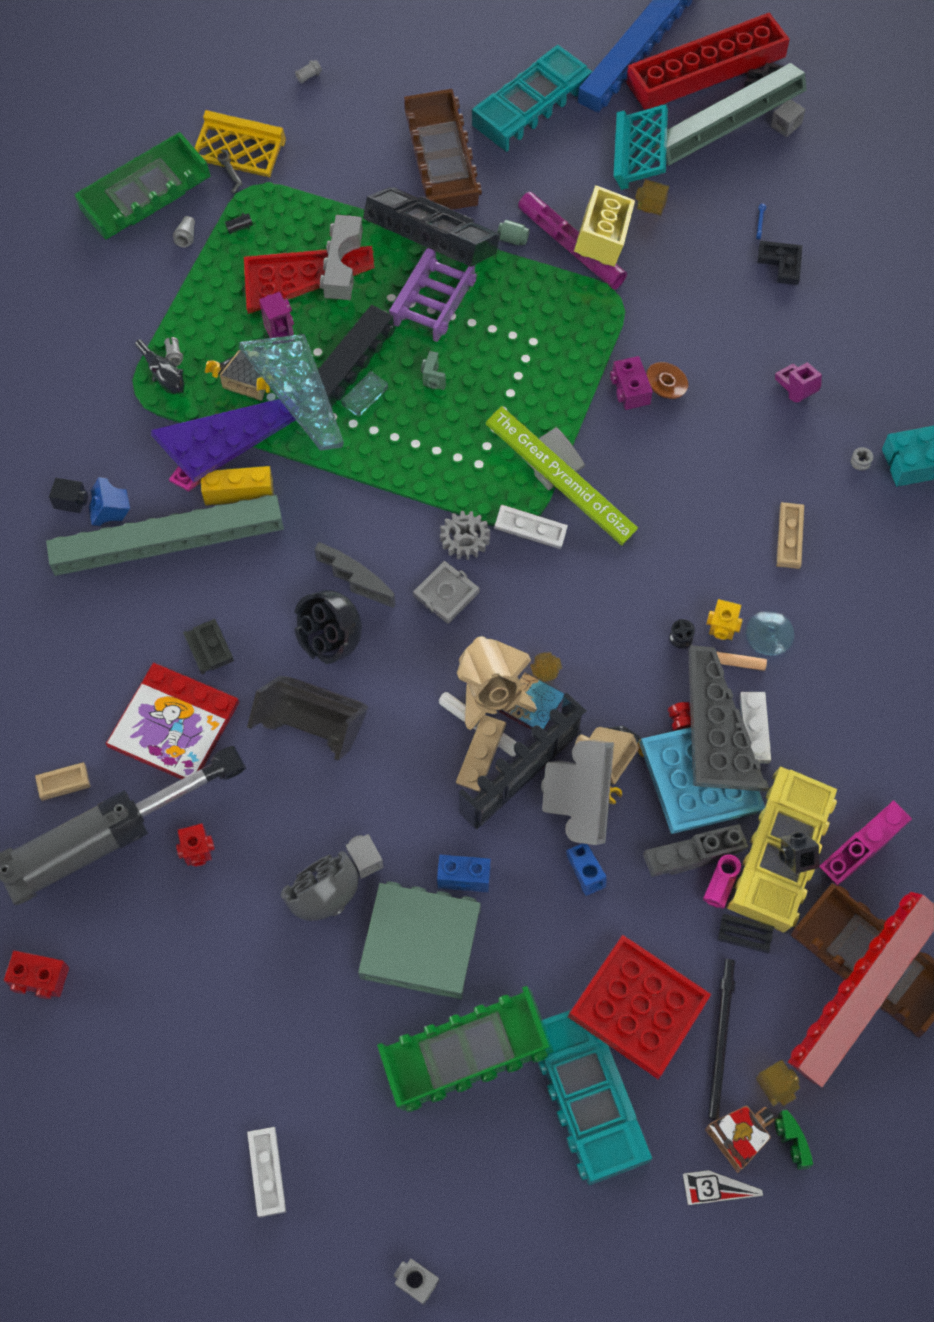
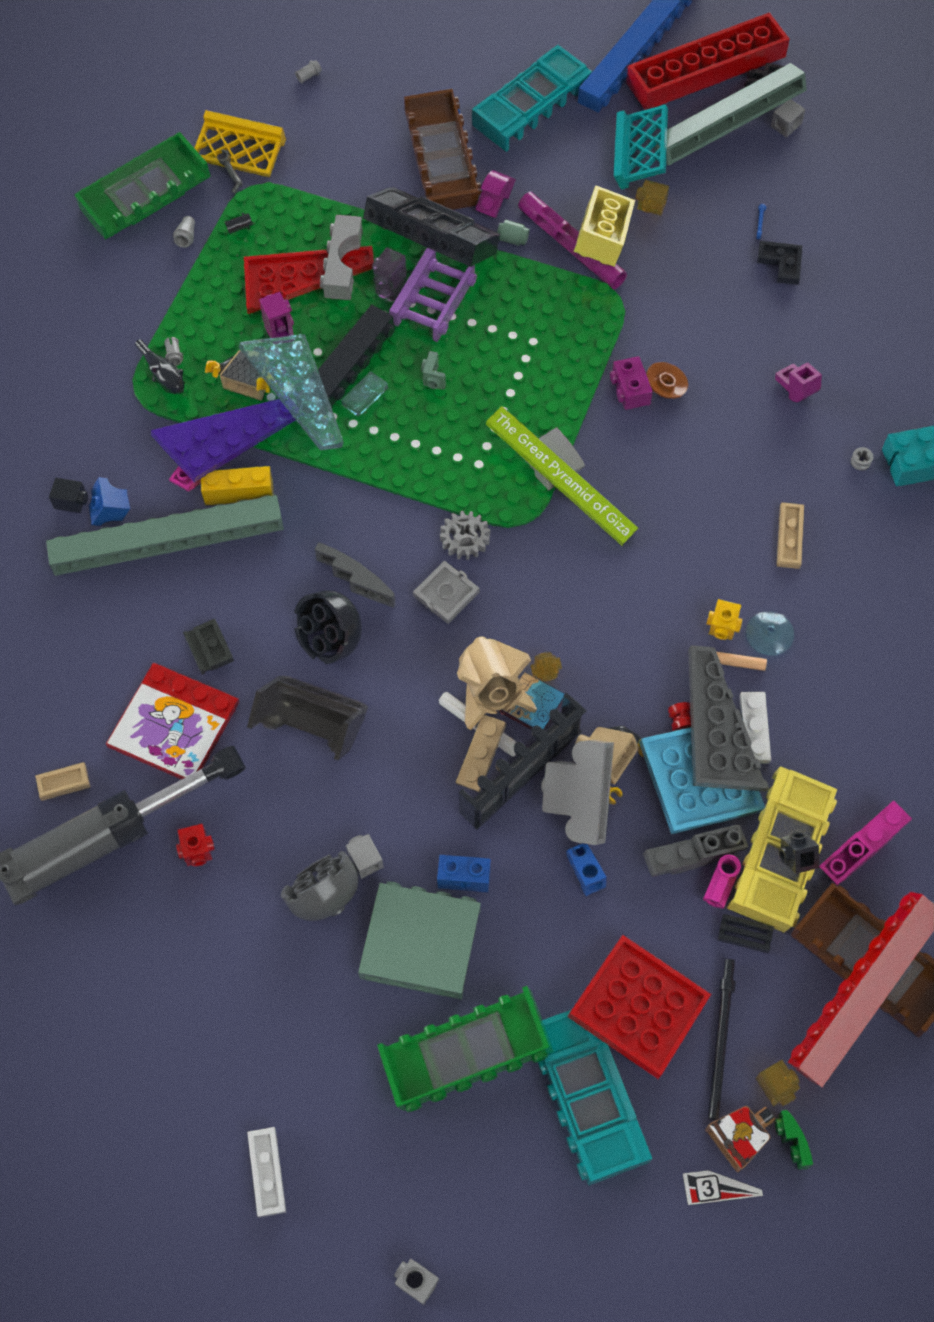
(36, 974): red brick -> none
(389, 274): none -> clear purple brick
(495, 189): none -> magenta brick
(530, 526): white plate -> none
(684, 628): black wheel -> none

